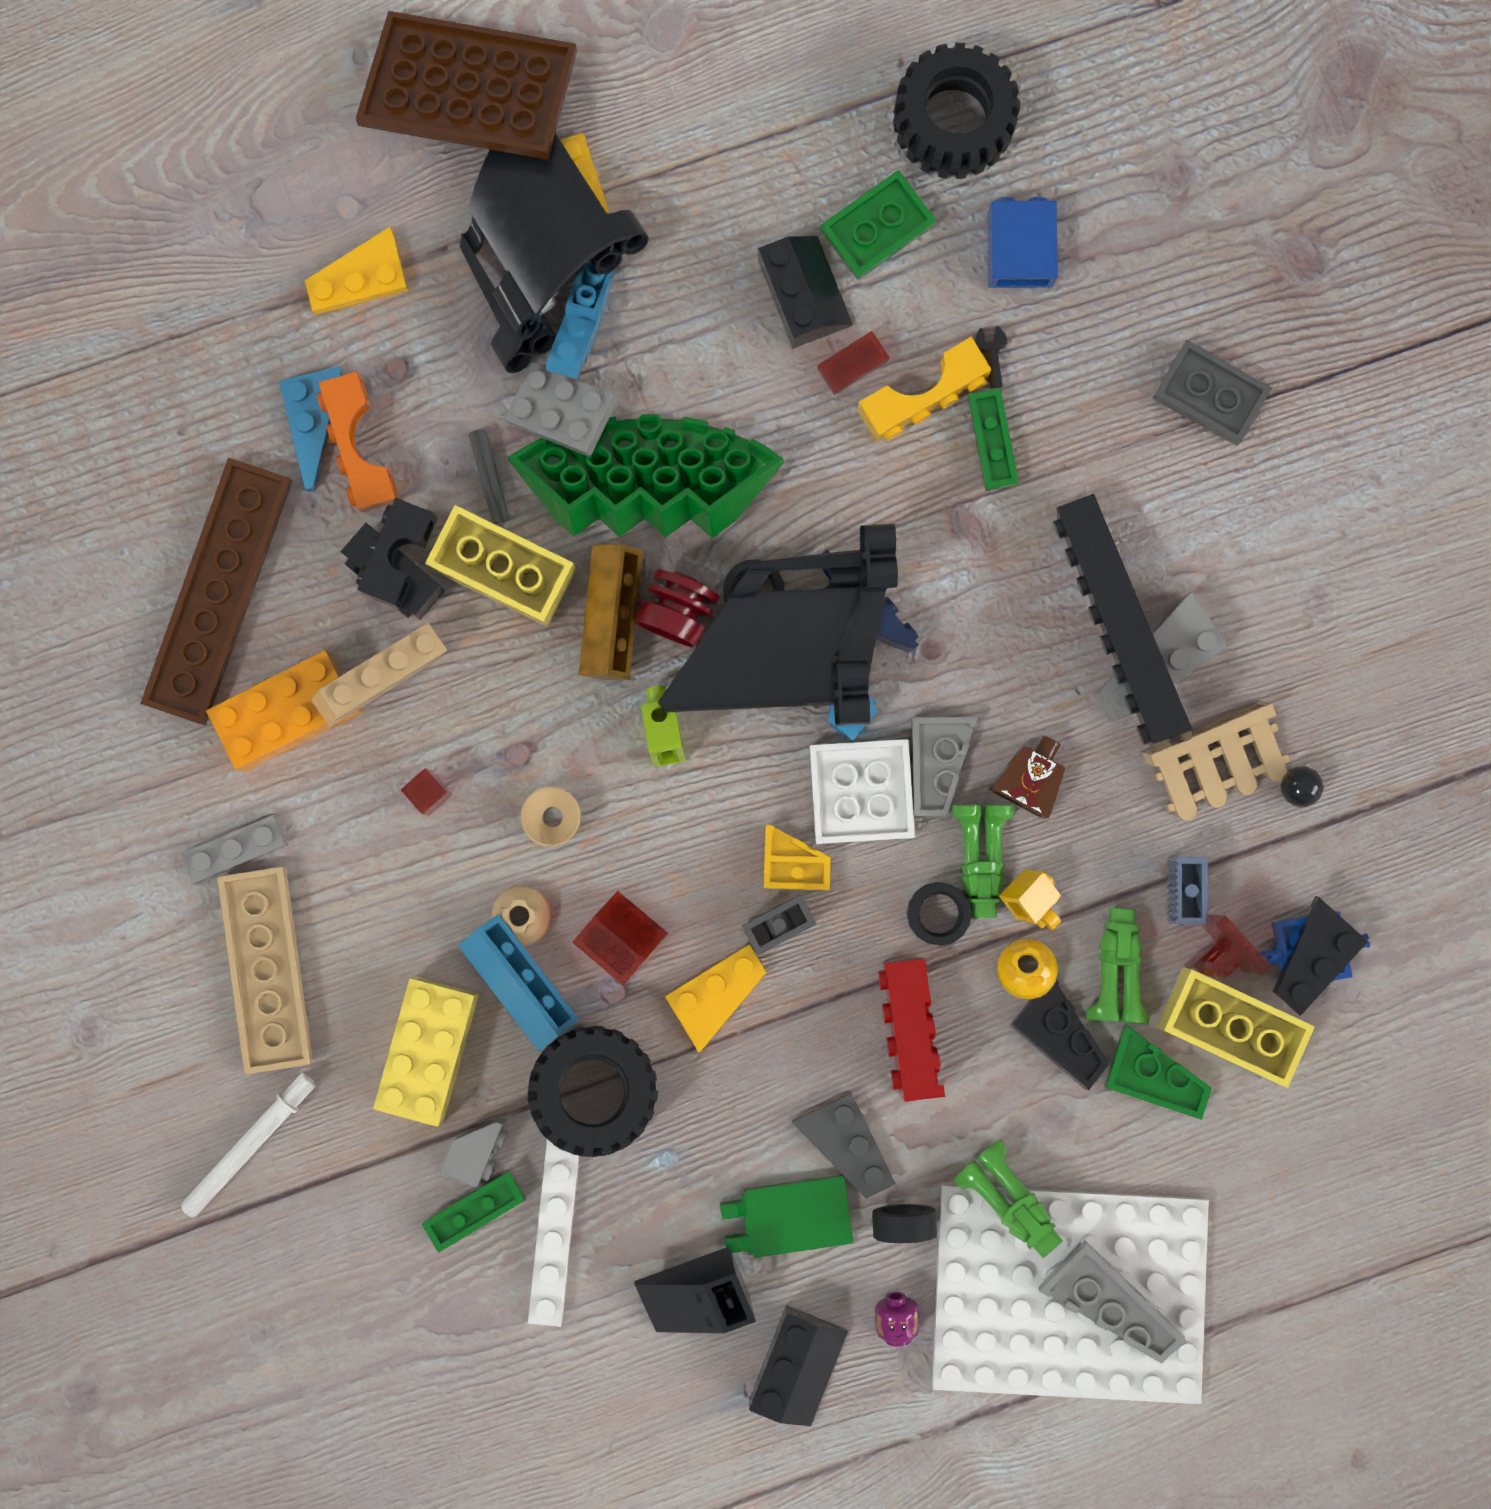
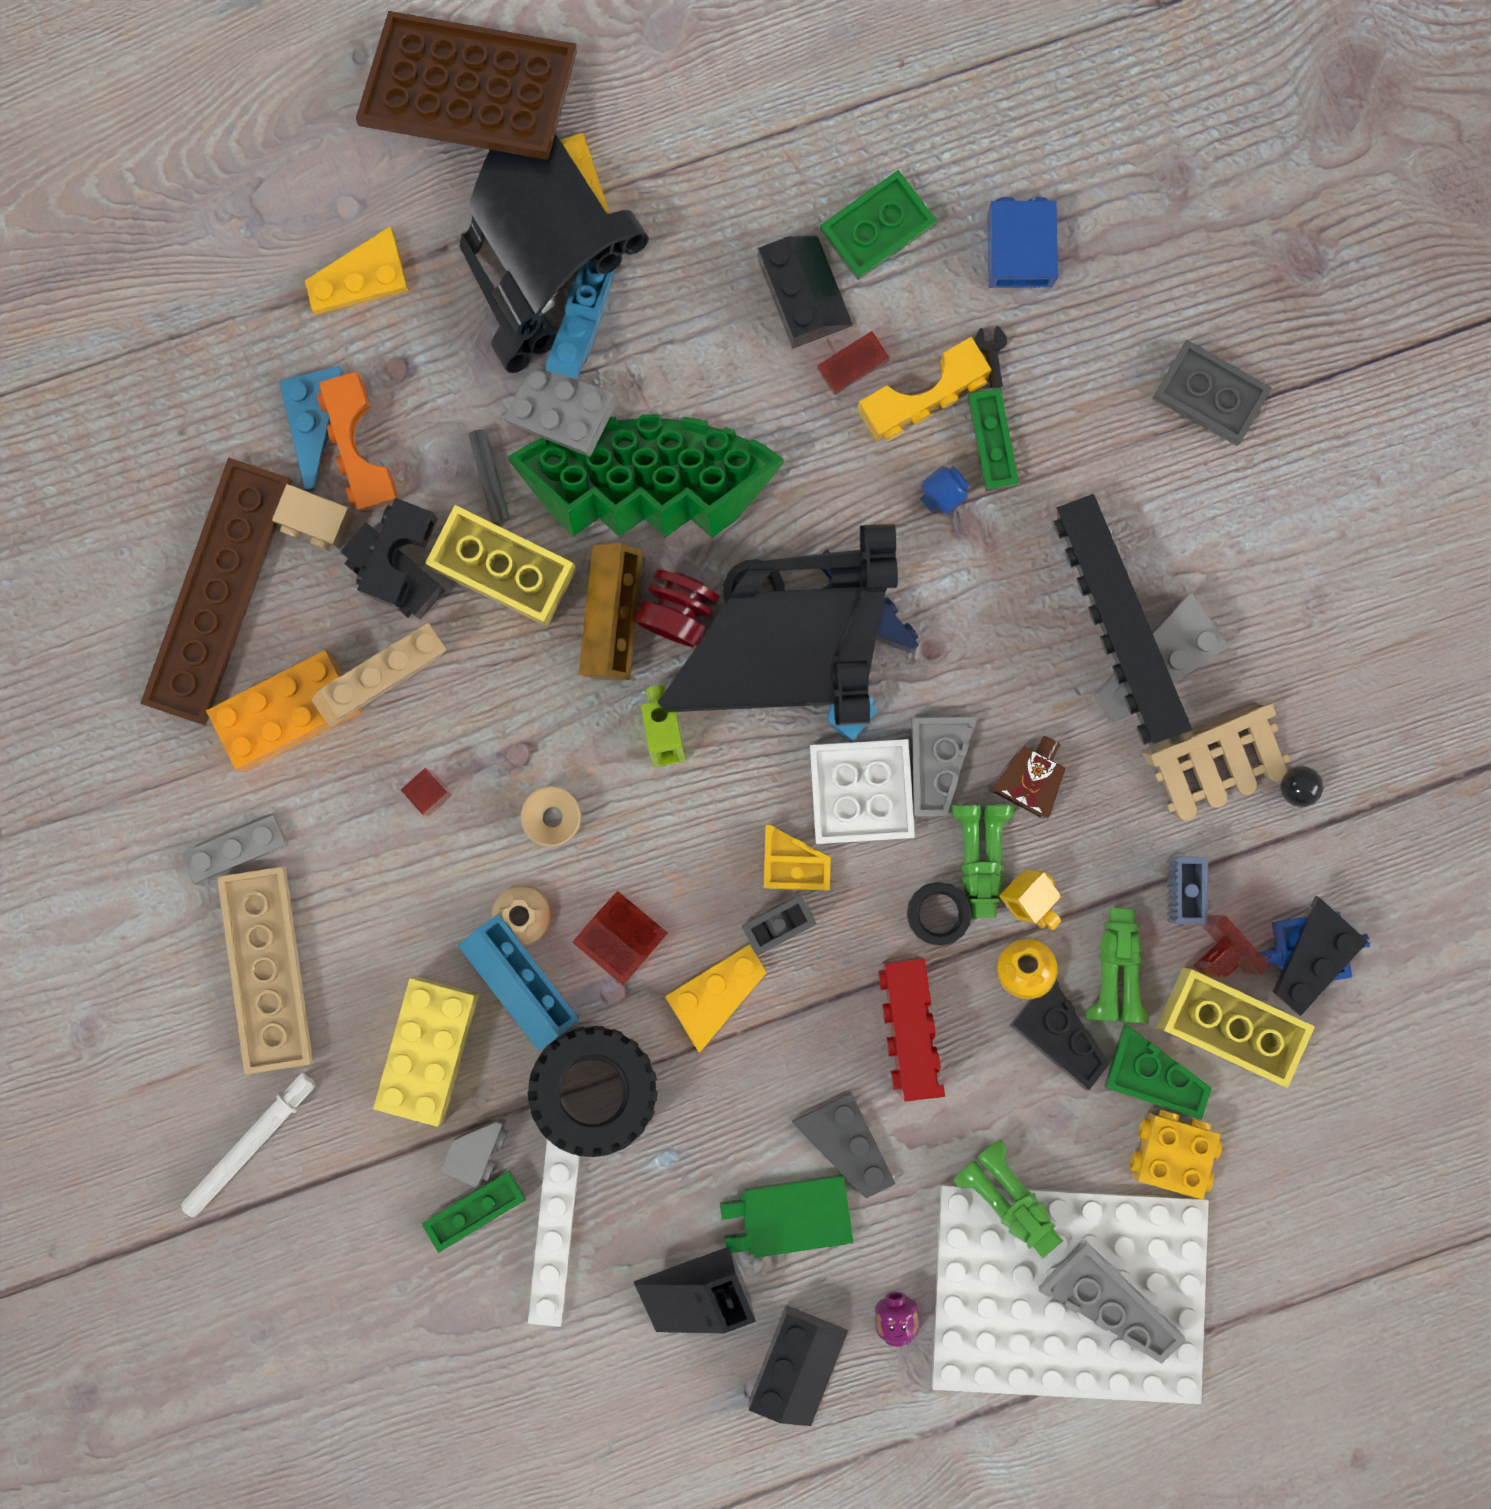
(312, 517): none -> tan brick
(904, 1223): black tyre -> none
(944, 490): none -> blue head
(963, 71): black tyre -> none
(1176, 1154): none -> yellow brick

